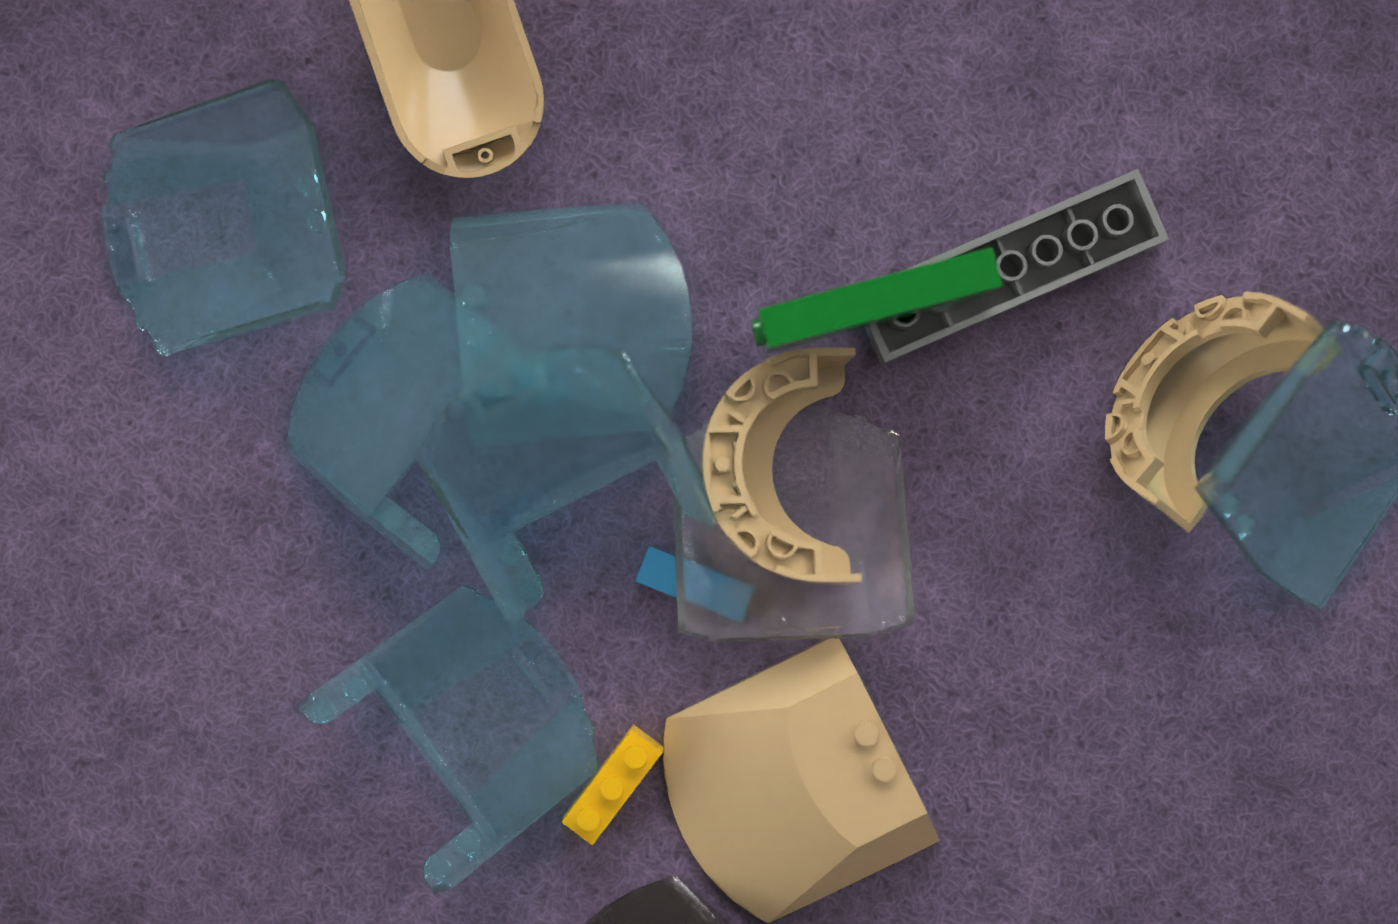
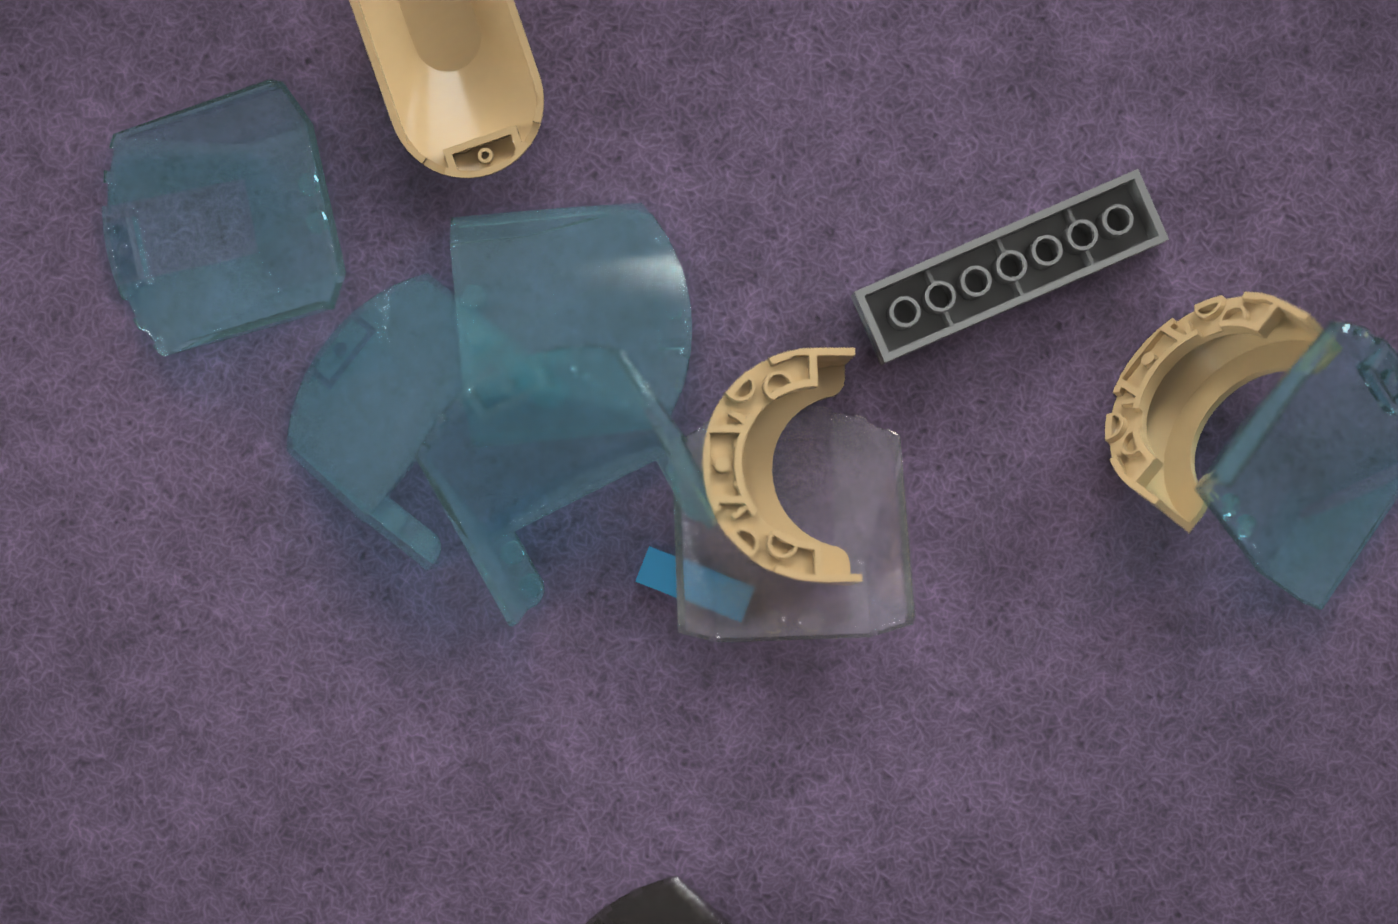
(484, 711): clear light blue windscreen -> none
(612, 784): yellow brick -> none
(791, 784): tan windscreen -> none
(877, 301): green brick -> none

